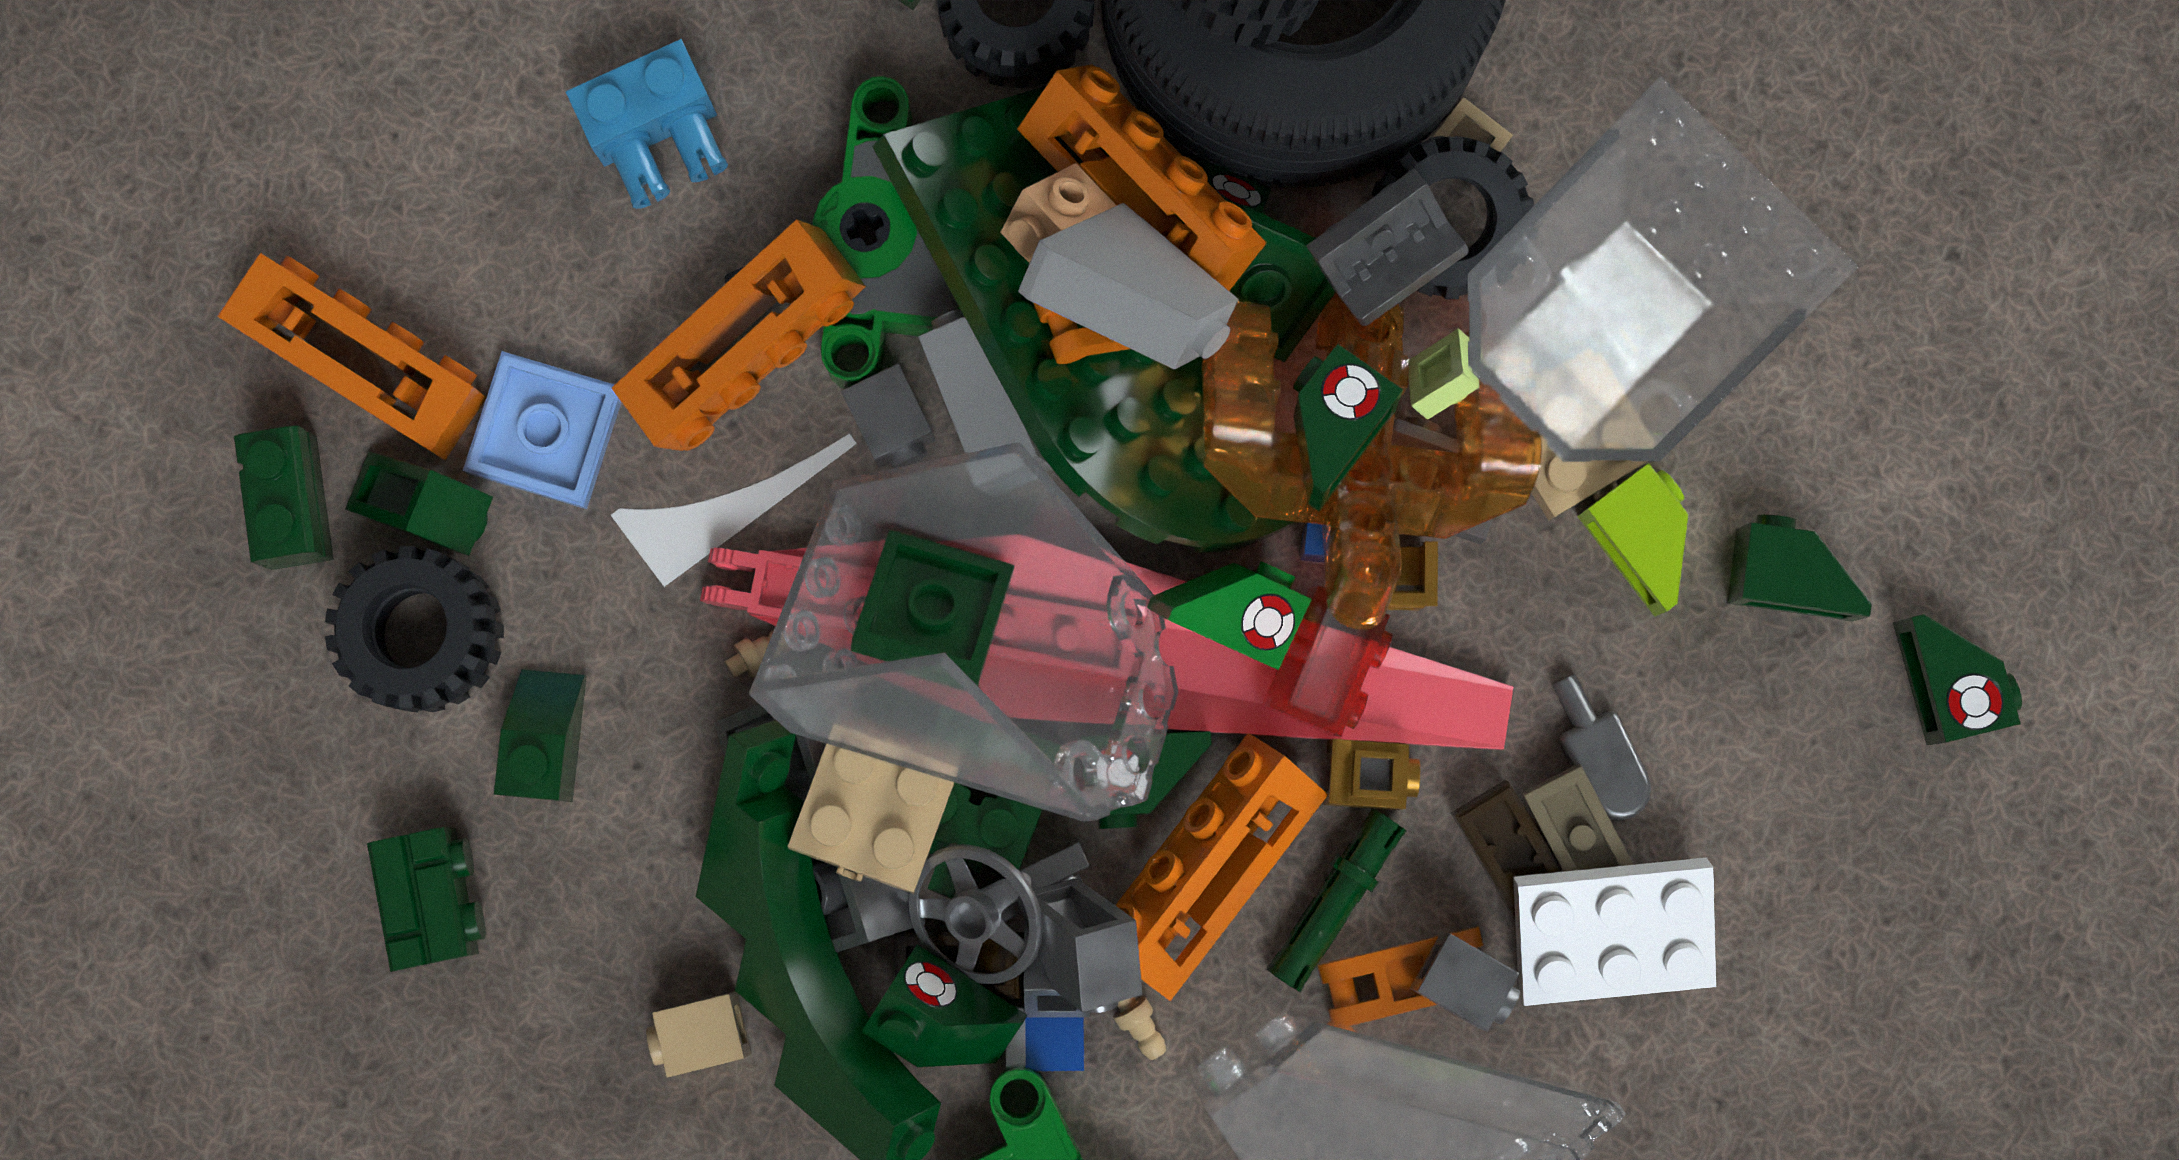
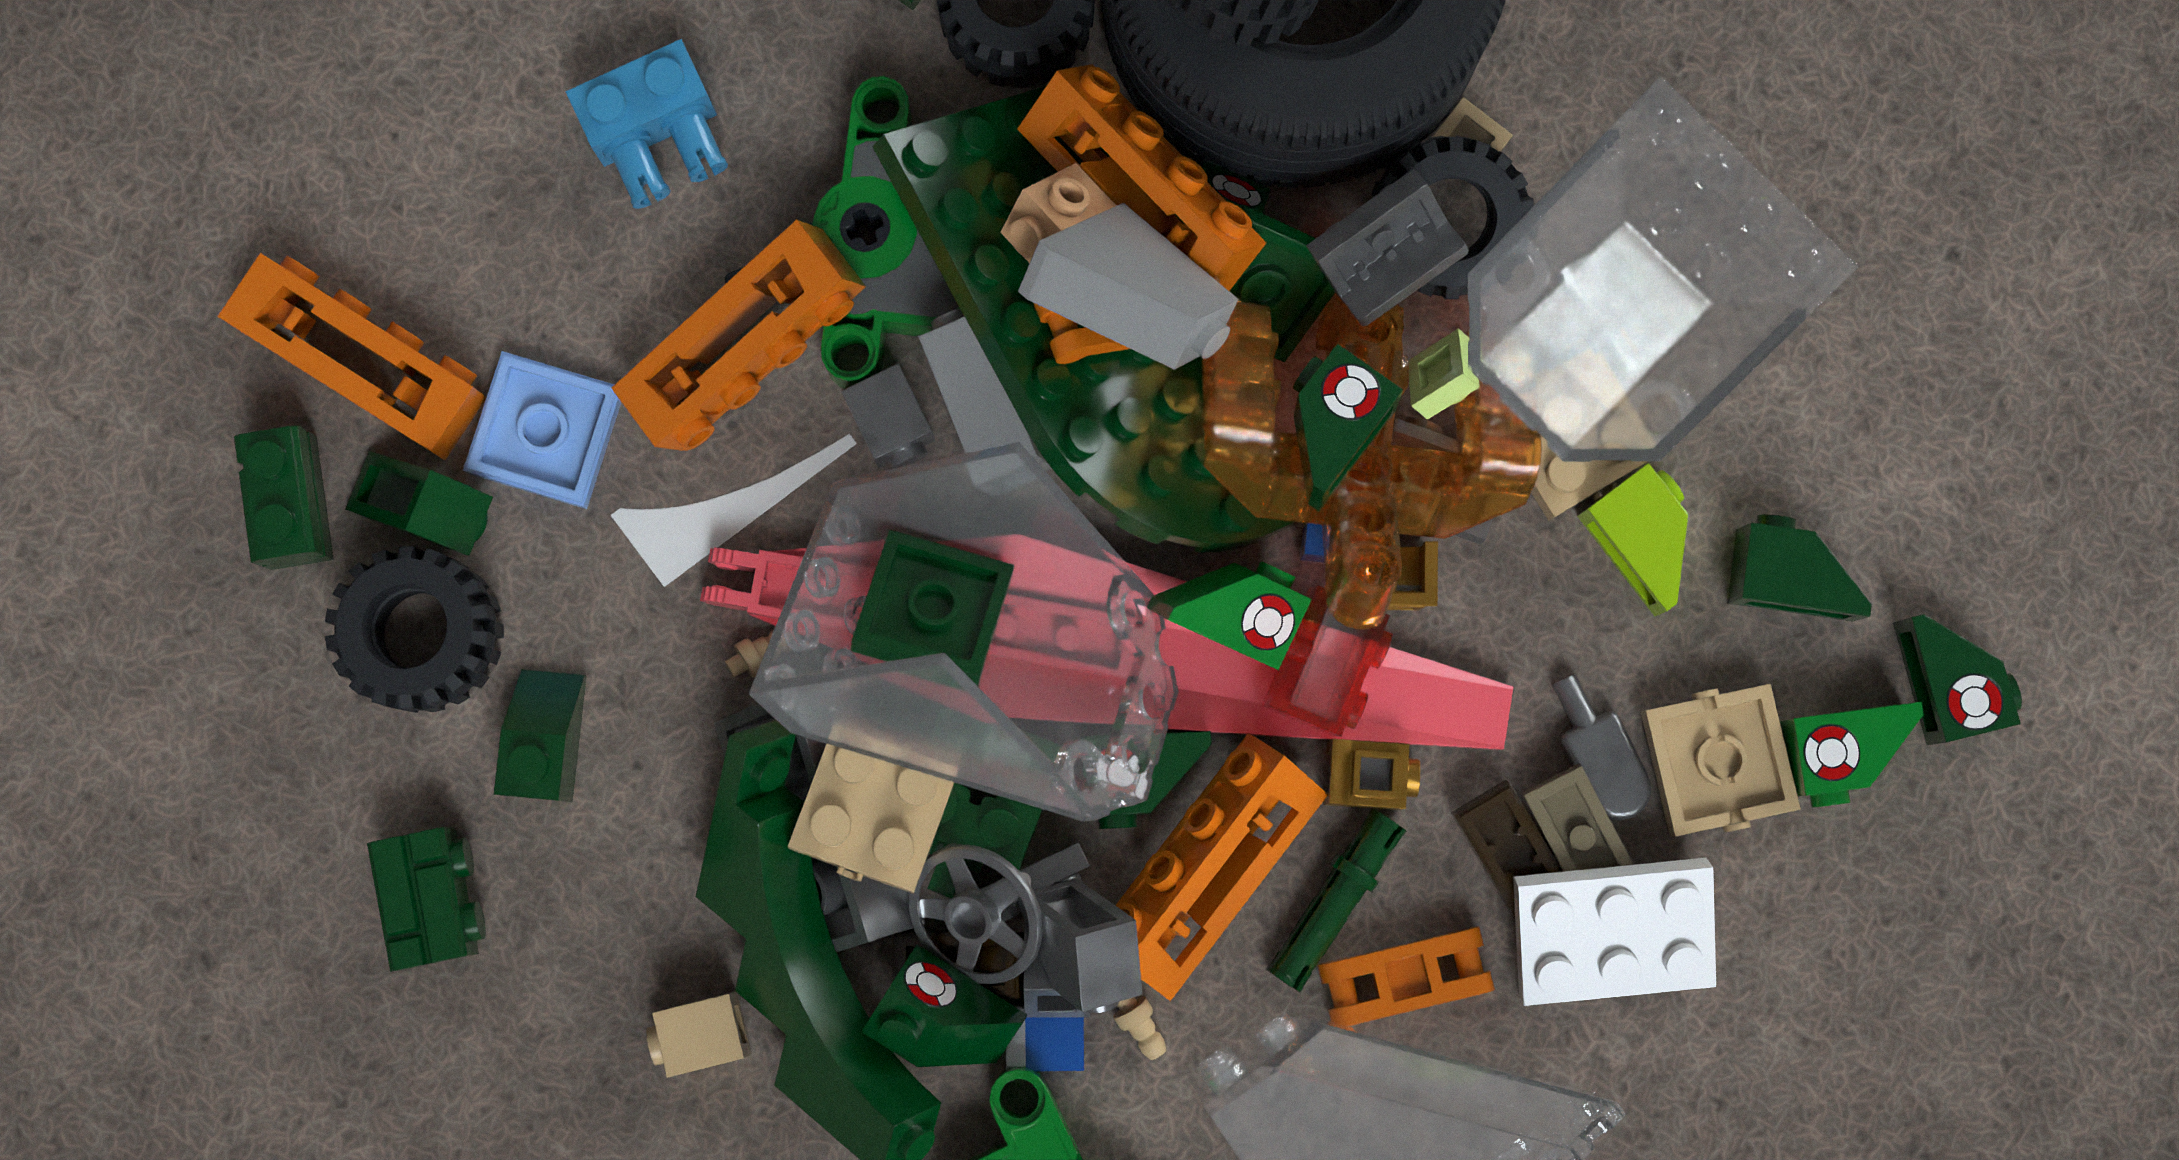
(1467, 982): flat silver brick -> none
(1720, 760): none -> tan plate
(1845, 749): none -> green slope

